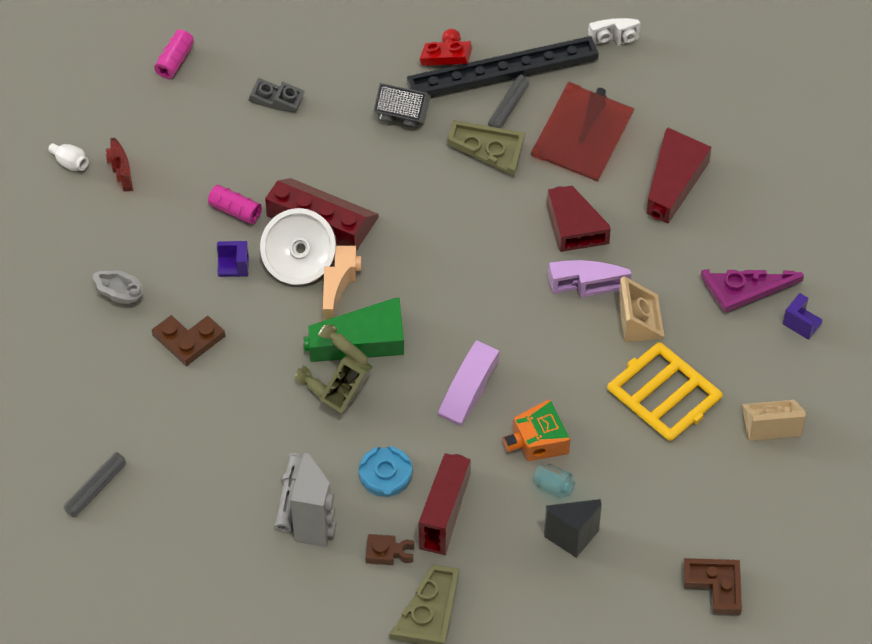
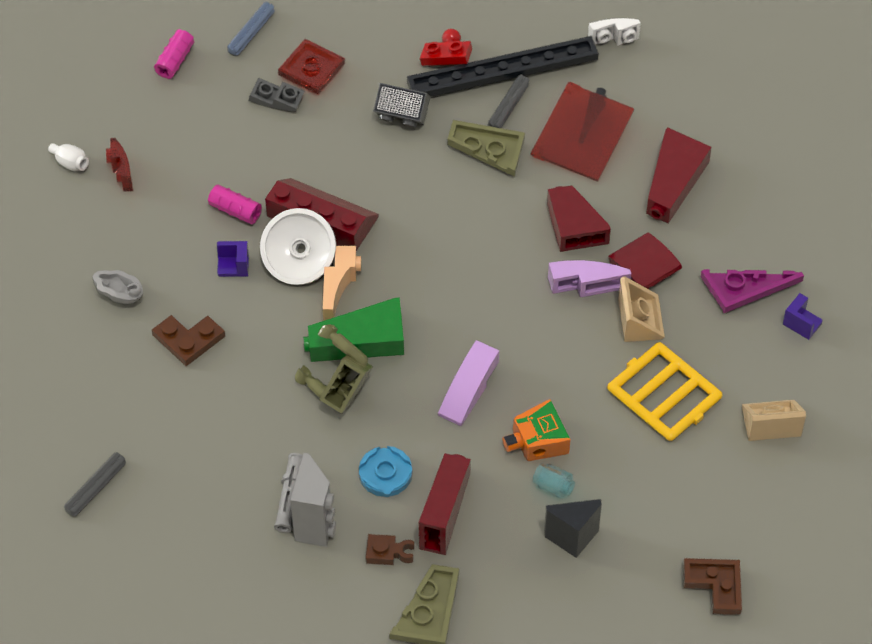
(250, 28): none -> sand blue axle
(311, 66): none -> clear red plate
(647, 260): none -> dark red slope

